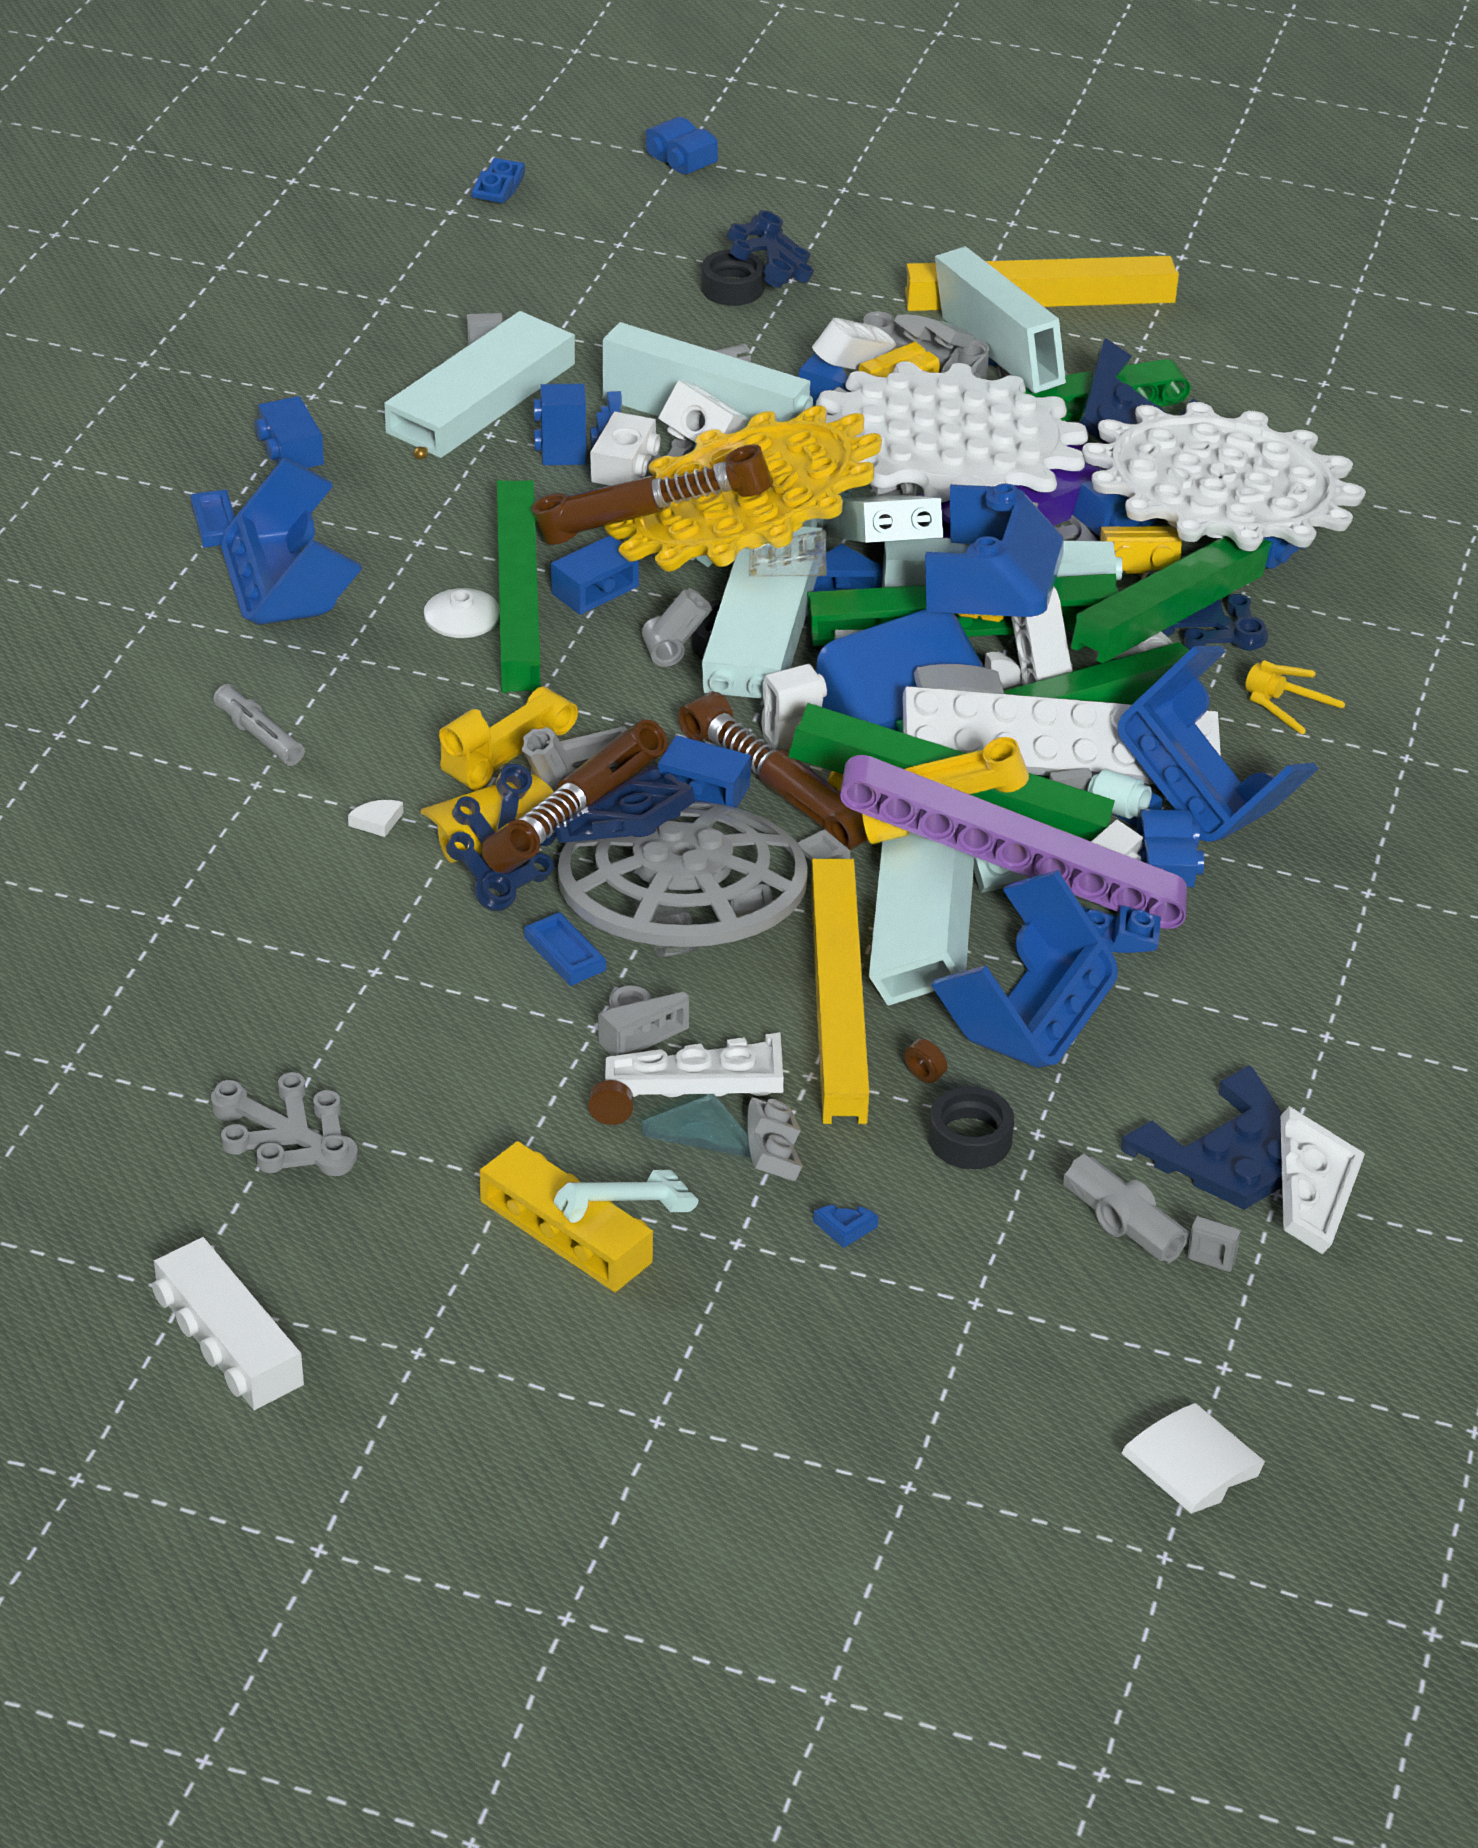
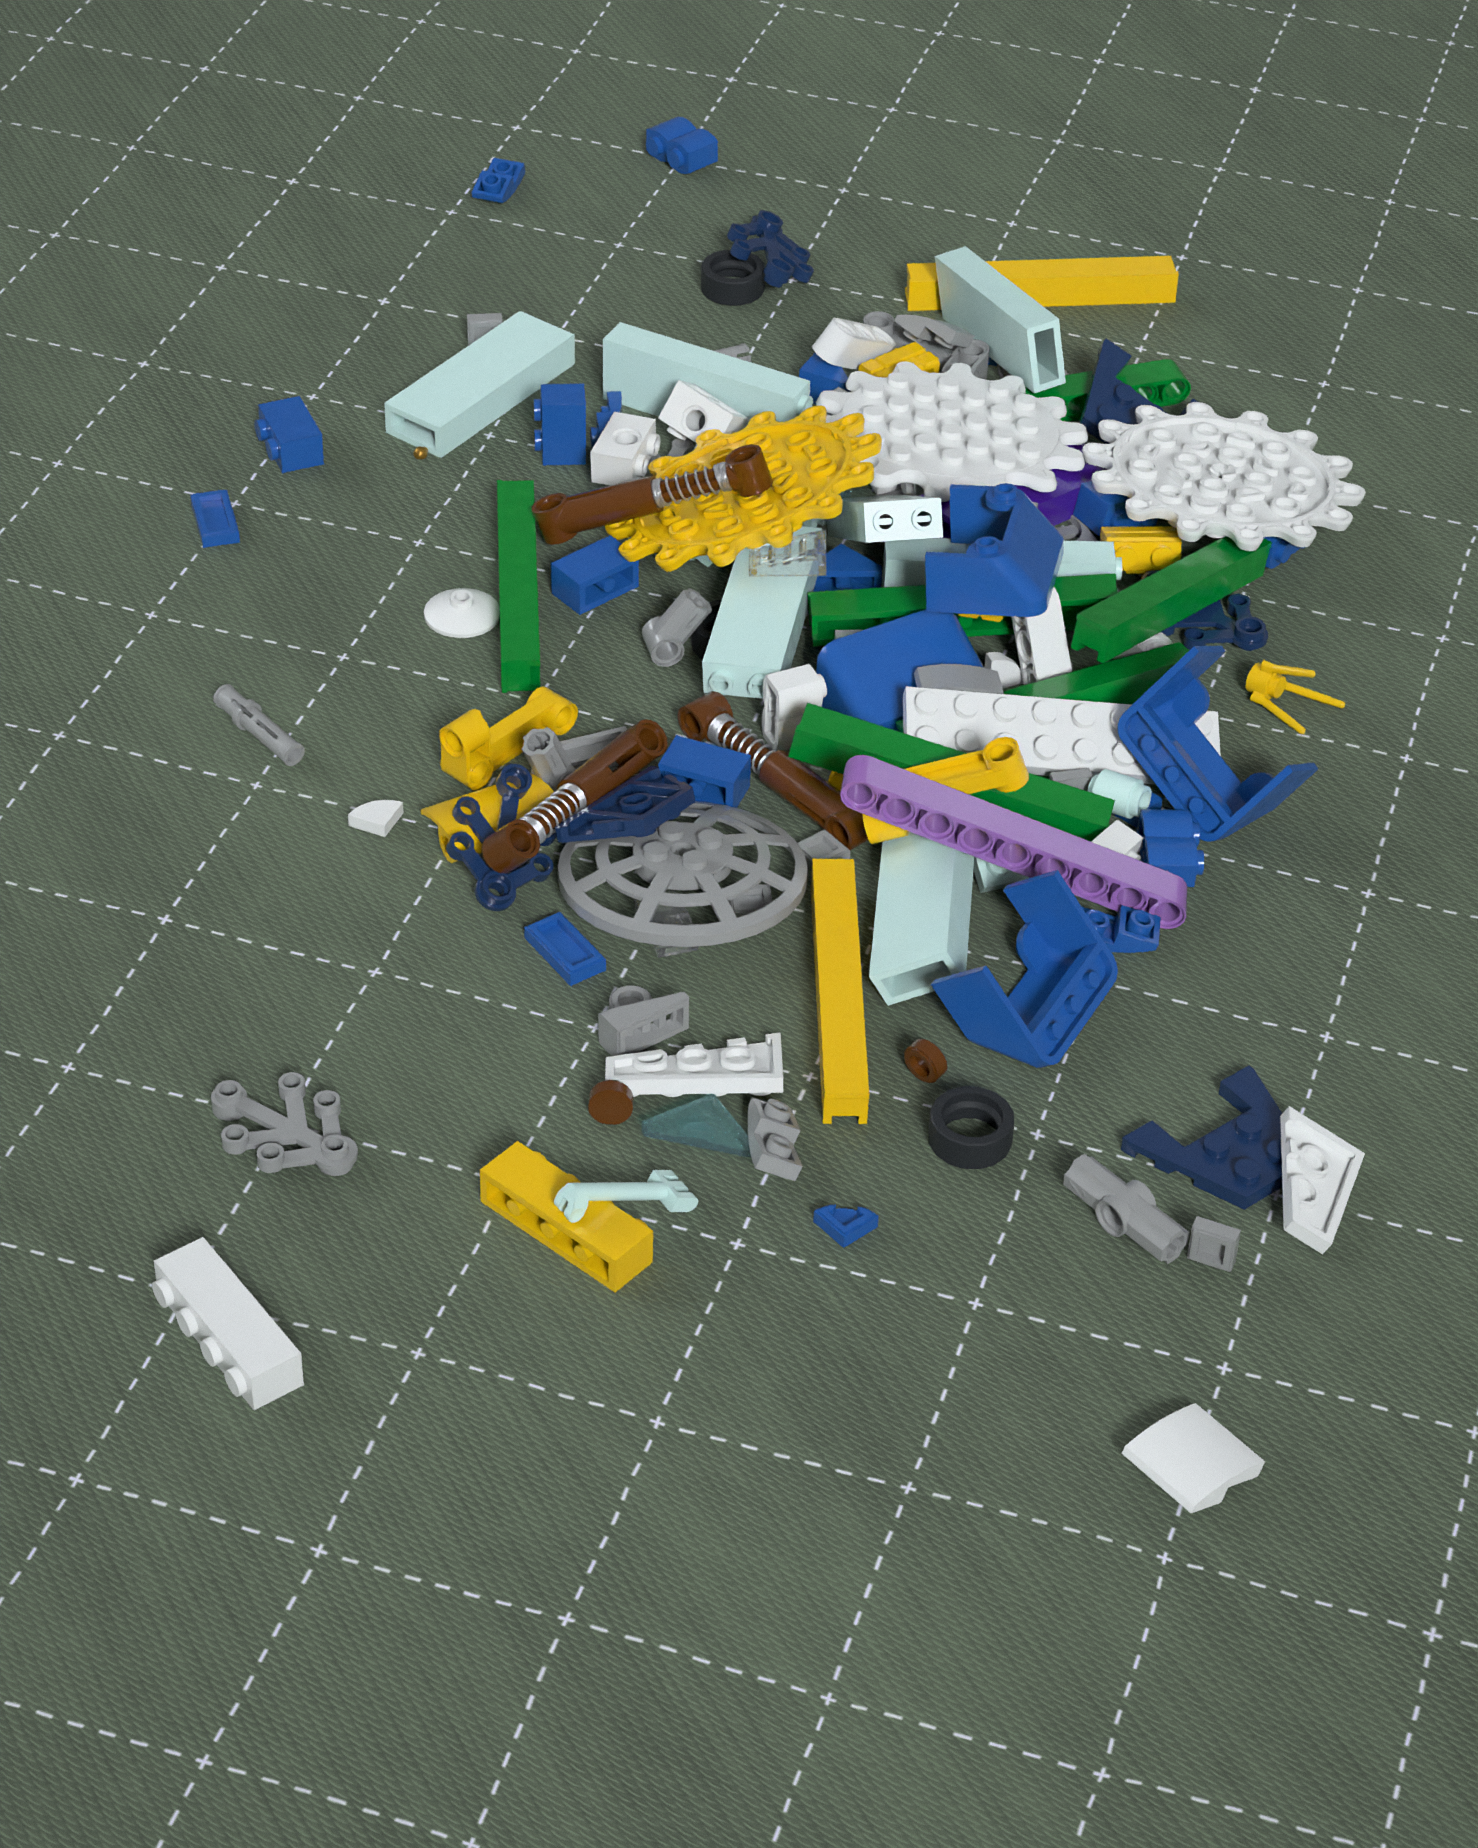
(264, 546): blue windscreen -> none

